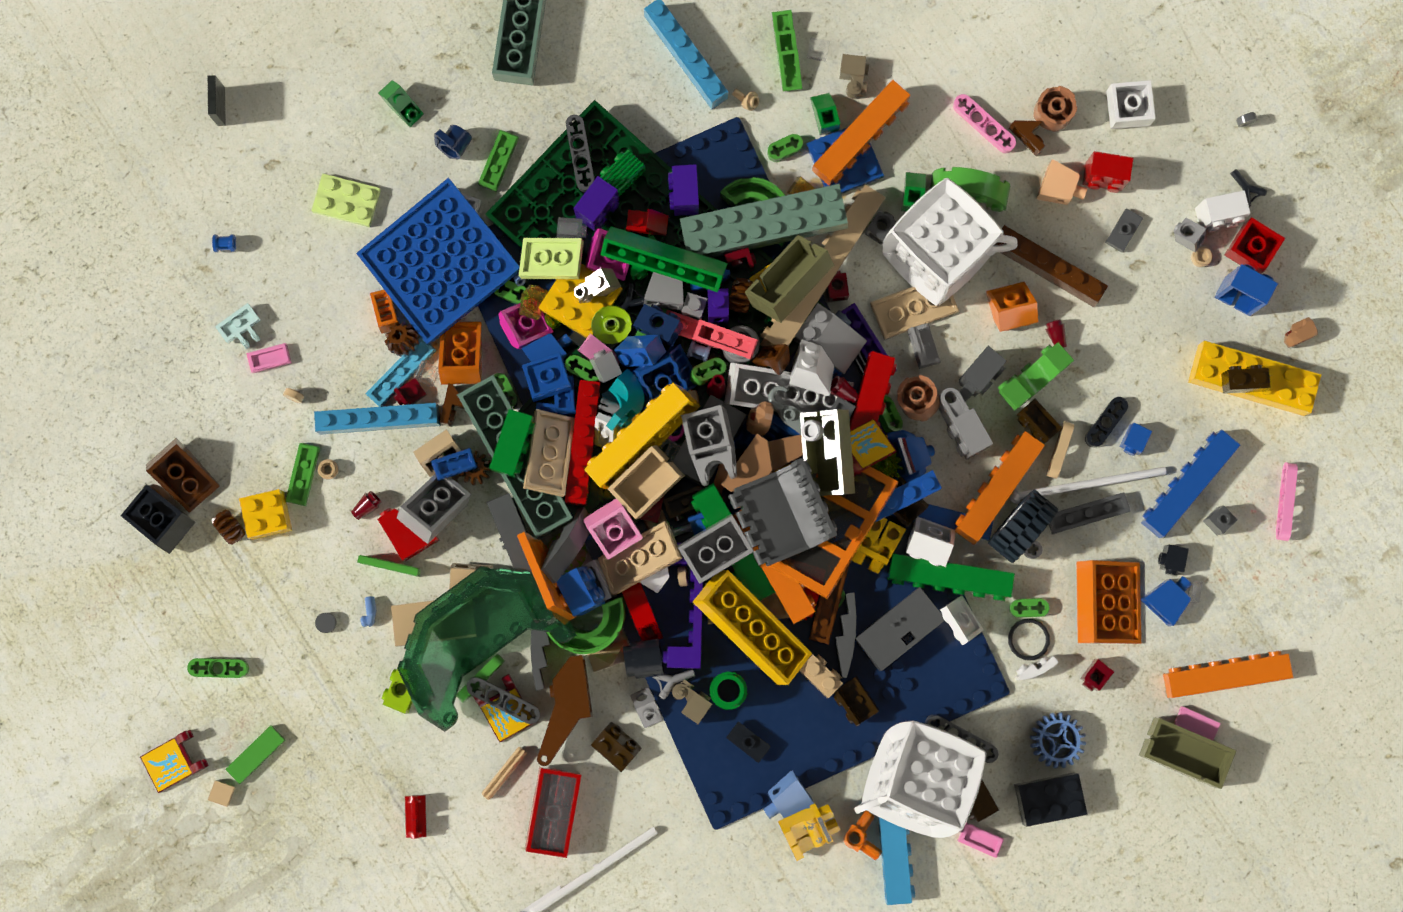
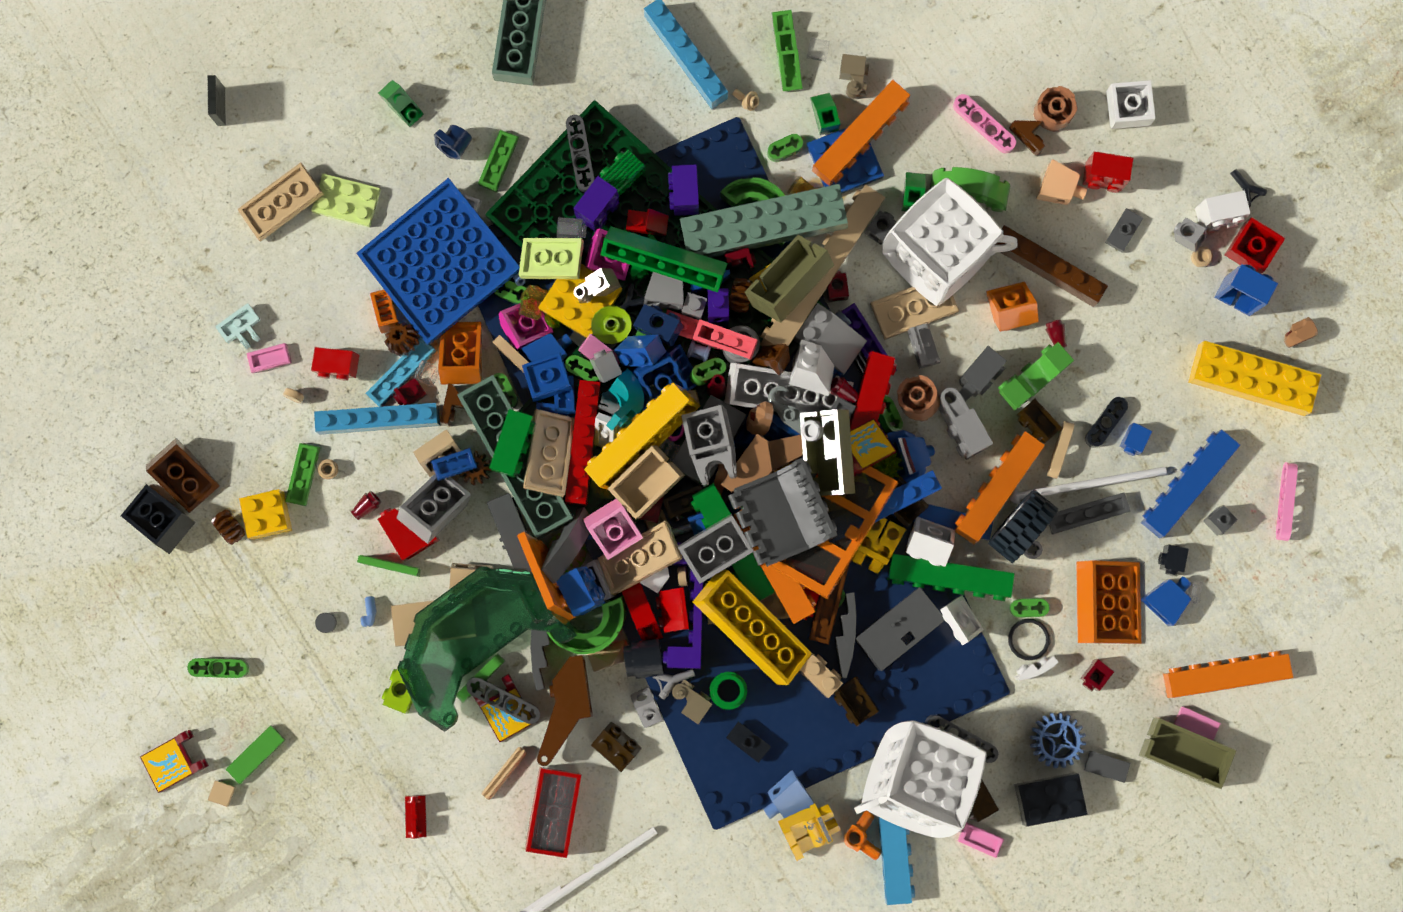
(224, 243): blue bush -> none
(280, 201): none -> tan tile
(335, 363): none -> red brick
(510, 352): none -> tan beam
(673, 610): none -> red slope
(1107, 766): none -> dark grey tile
(1245, 380): dark brown brick -> none
(1246, 119): dark grey tile -> none

